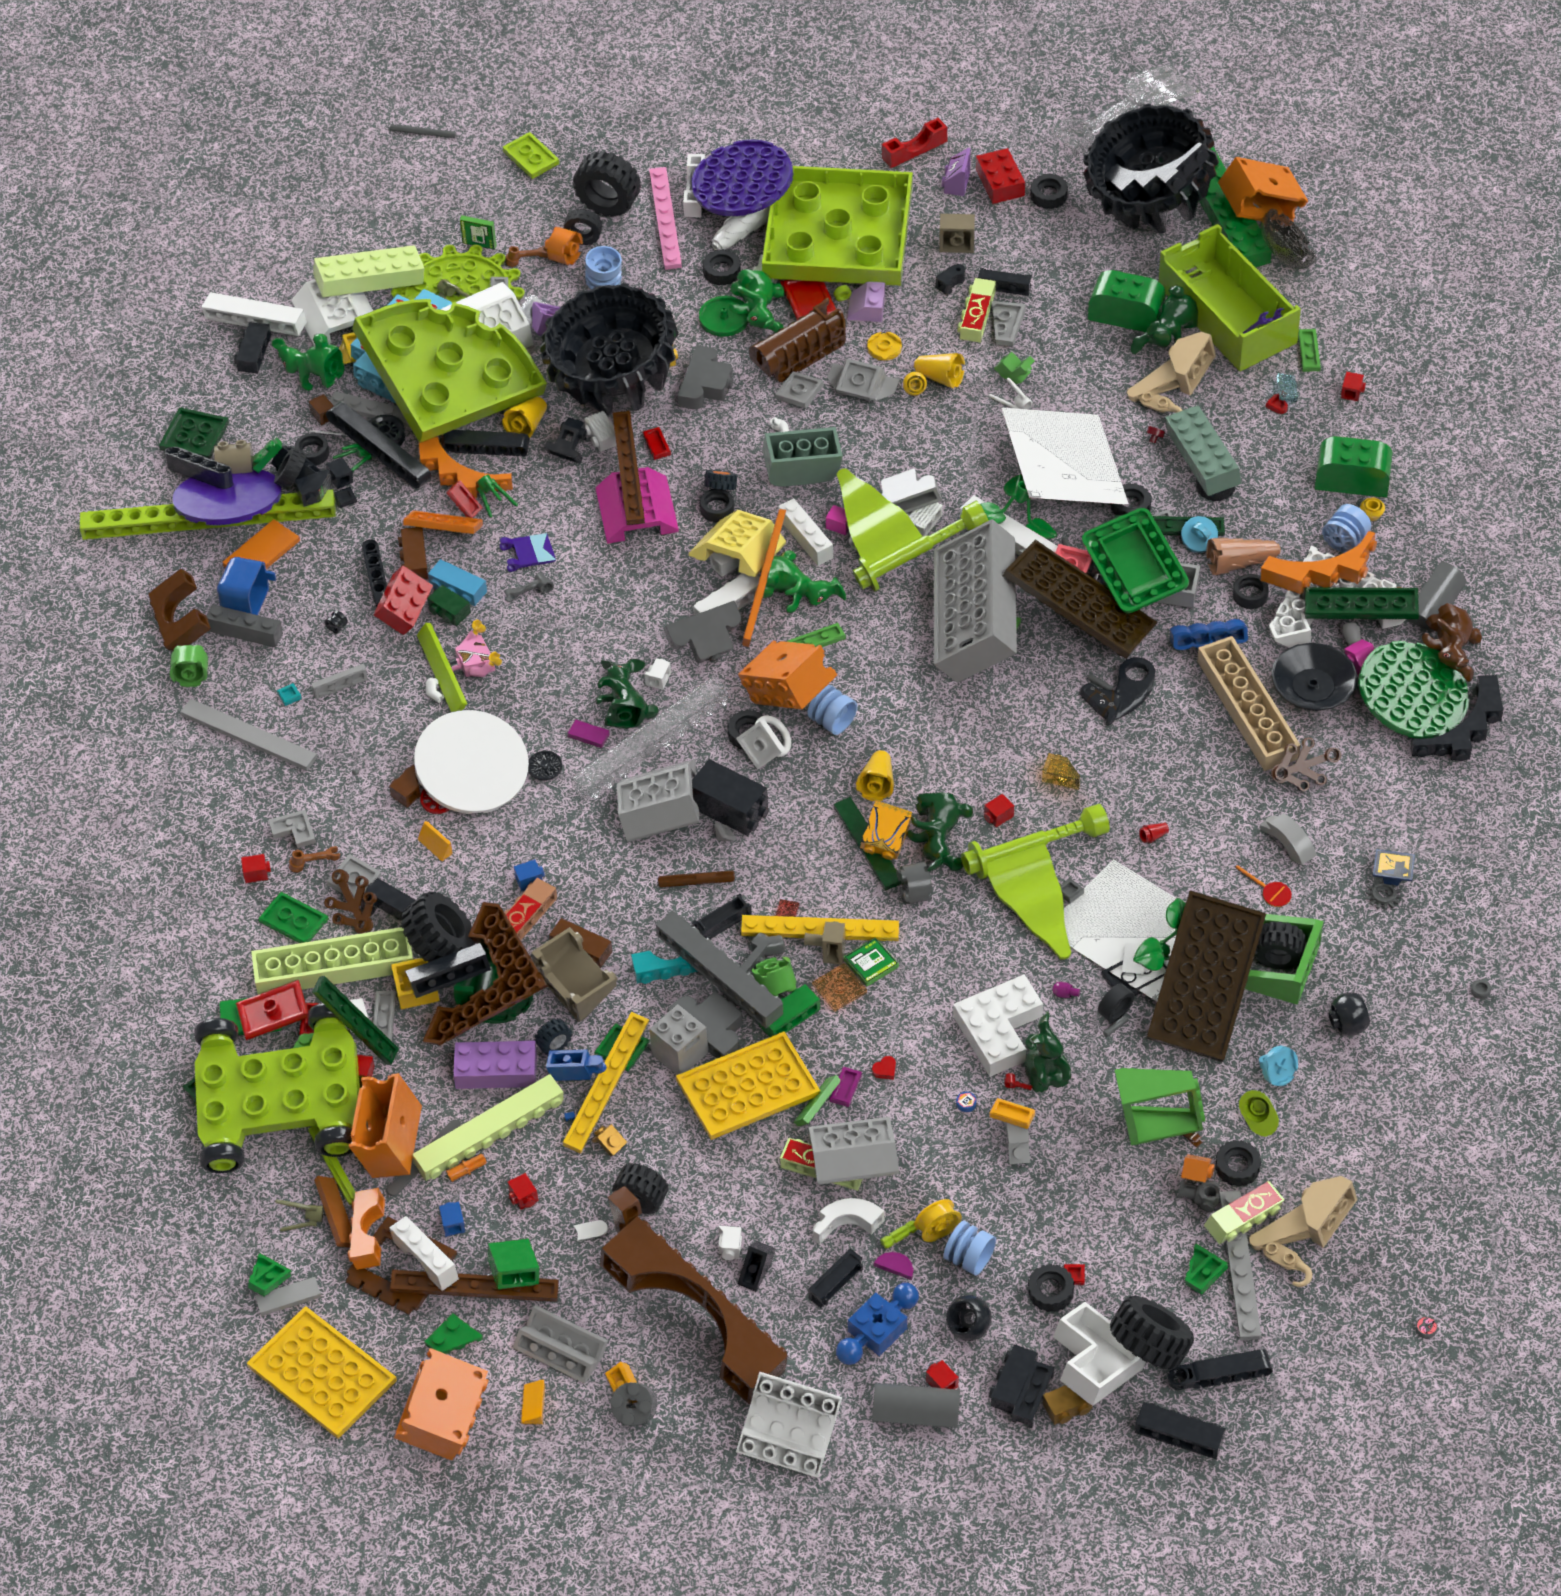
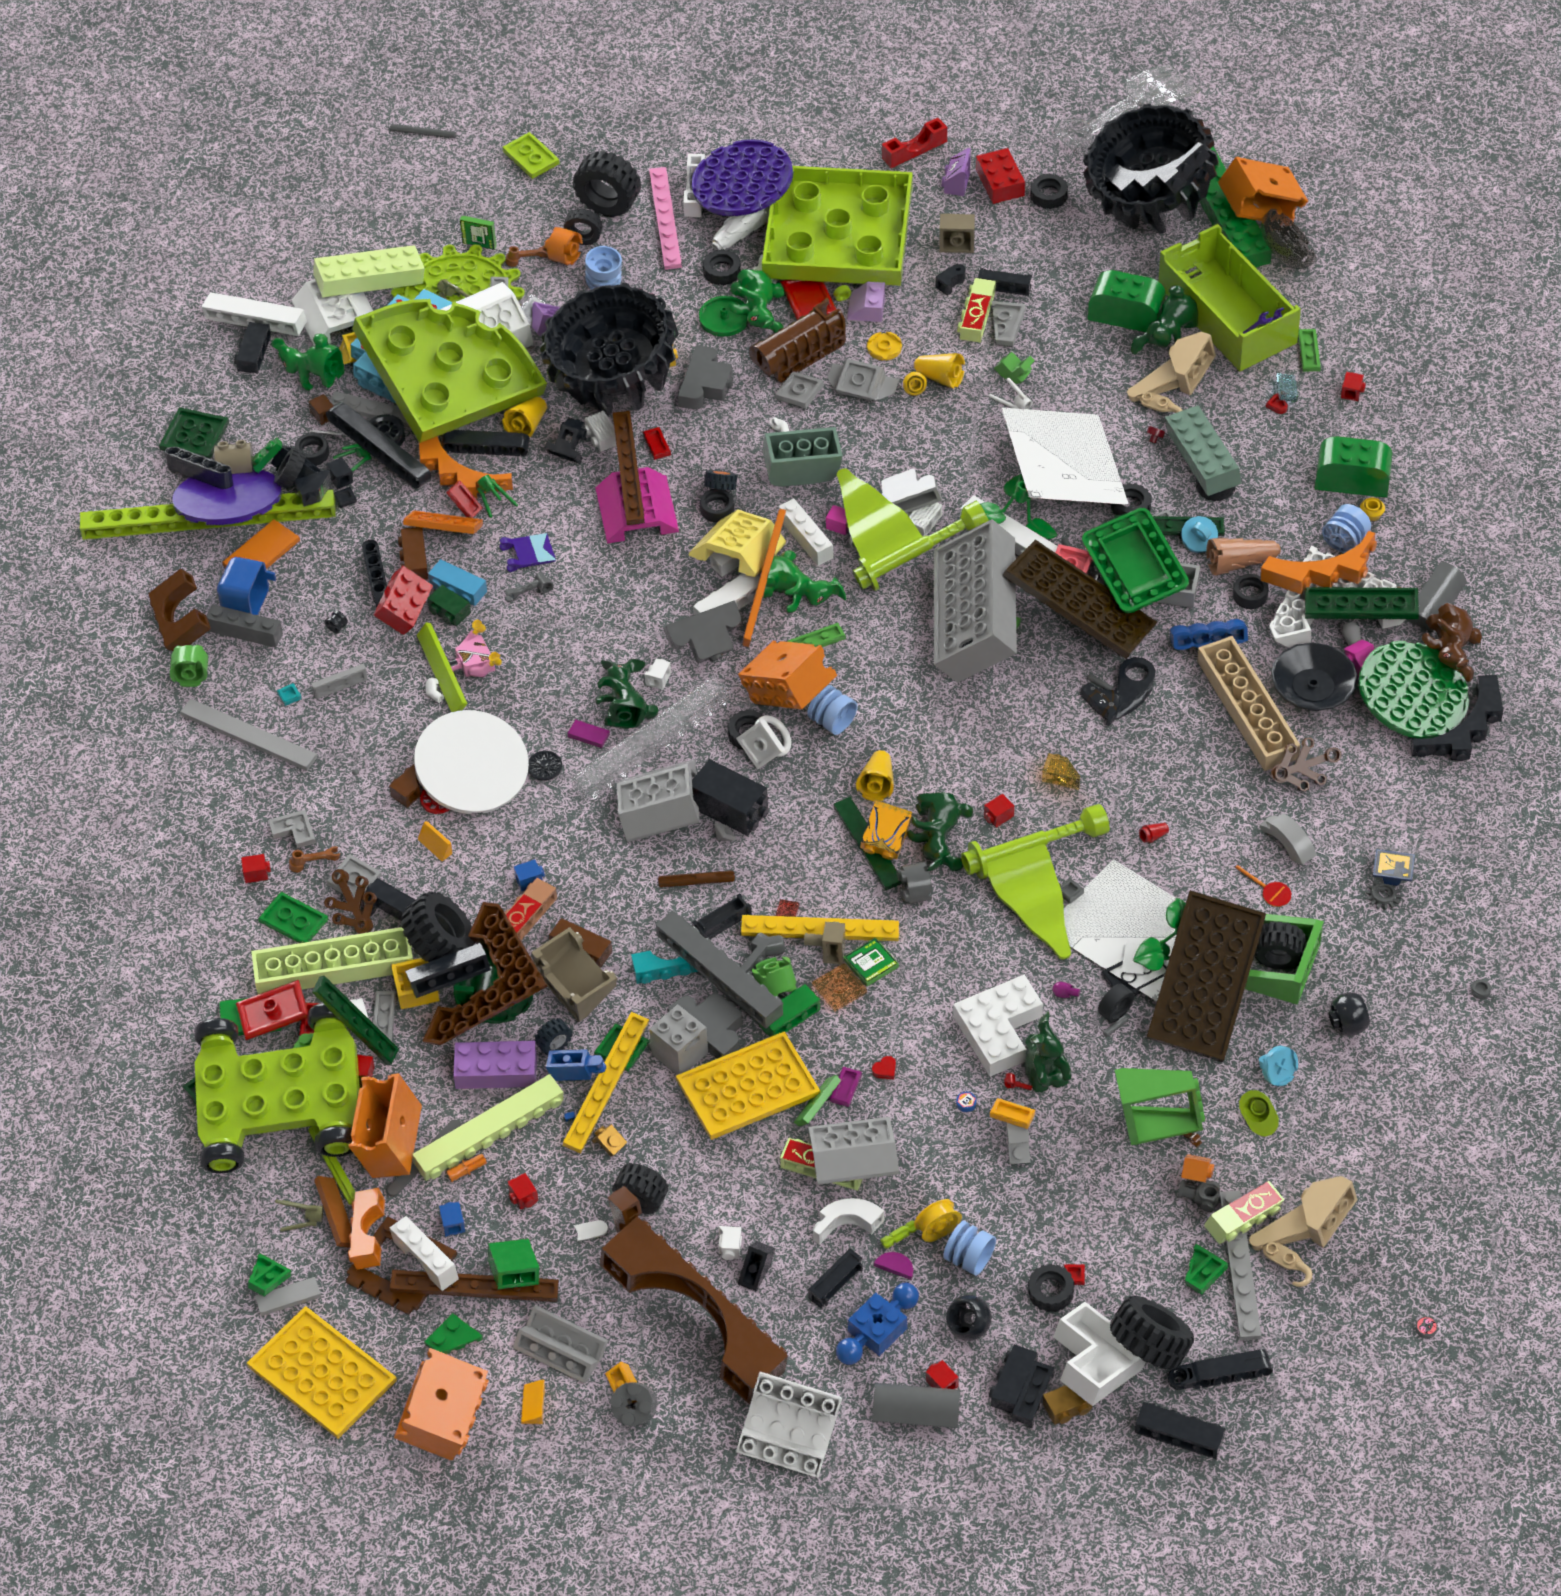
(1234, 1177): black tyre -> none

